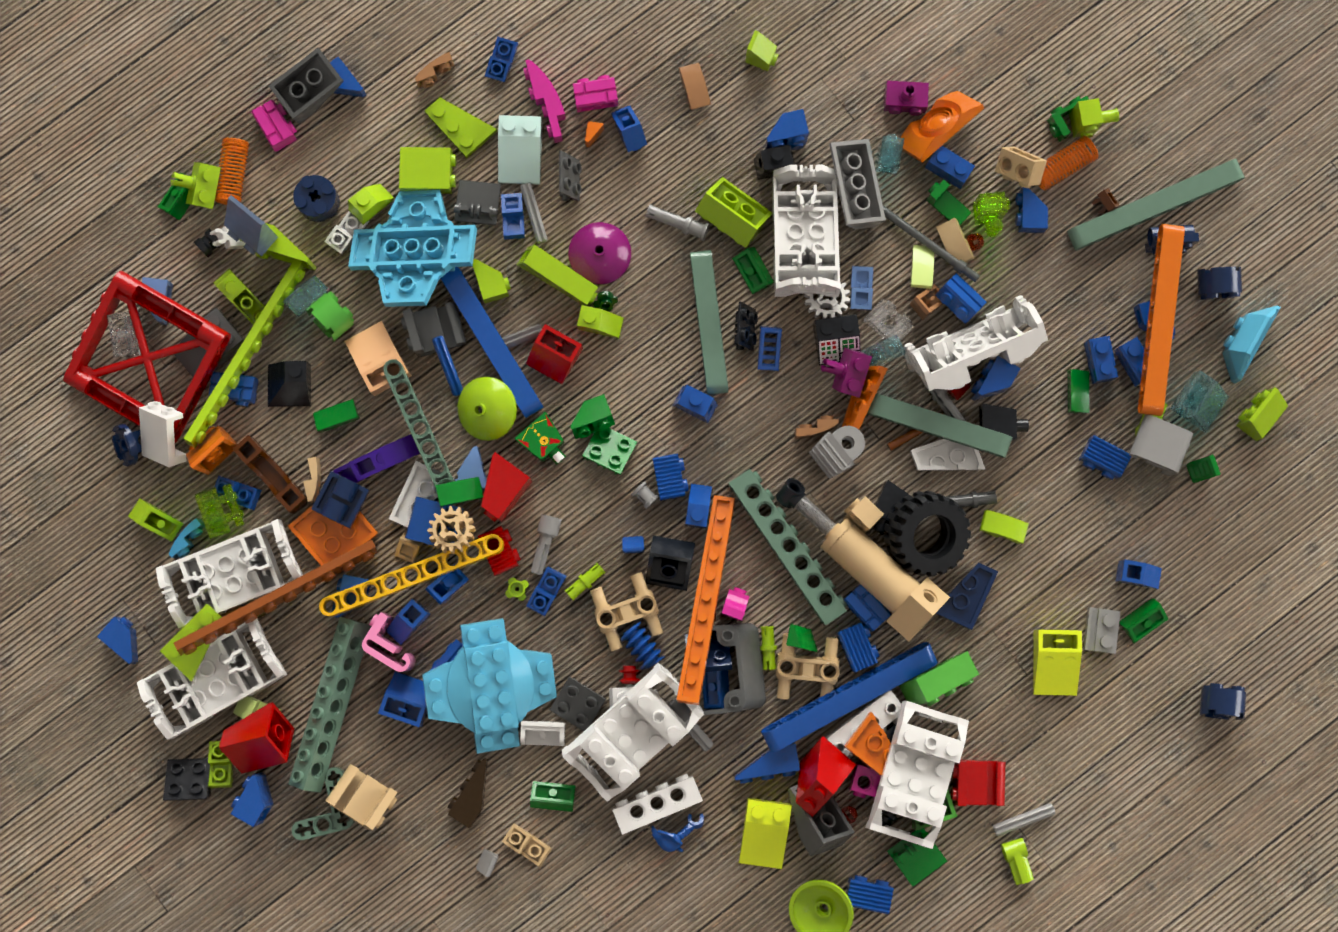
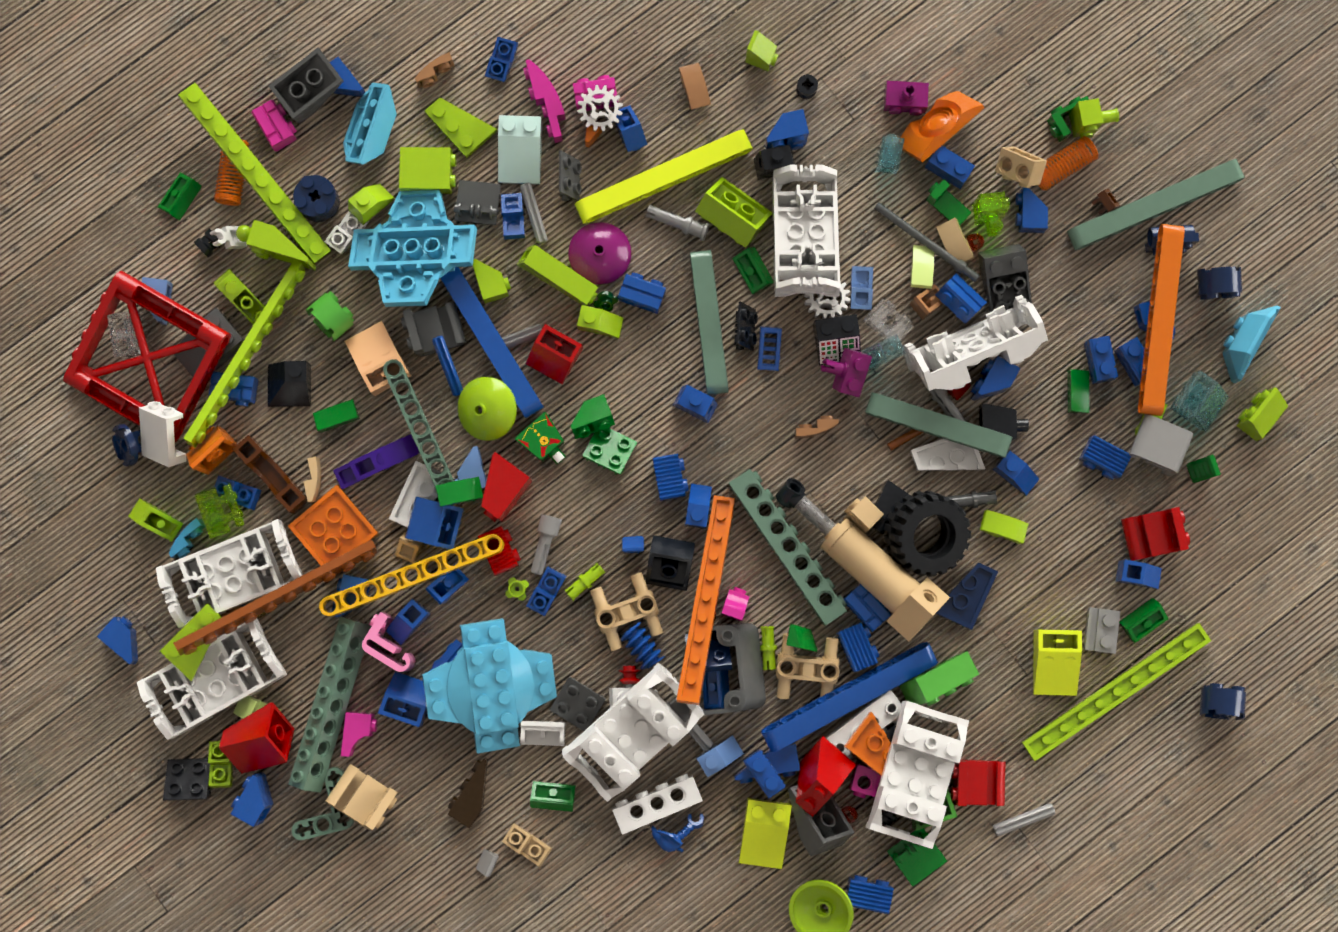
(201, 184): lime brick -> none
(248, 228): sand blue slope -> none
(254, 173): none -> lime plate
(305, 295): clear light blue slope -> none
(340, 499): dark blue plate -> none
(356, 727): none -> dark pink arch
(370, 125): none -> medium azure wedge
(456, 523): tan gear -> none
(609, 115): none -> white gear
(642, 293): none -> blue brick
(645, 495): light grey bush -> none
(663, 176): none -> neon yellow beam
(720, 756): none -> medium blue slope
(764, 773): none -> blue brick
(807, 92): none -> black wheel
(831, 454): light grey piece -> none
(857, 183): light grey slope -> none
(858, 406): orange wing -> none
(1004, 275): none -> dark grey slope
(1016, 473): none -> blue slope
(1016, 855): lime piece -> none
(1116, 691): none -> lime plate
(1155, 533): none -> red piece

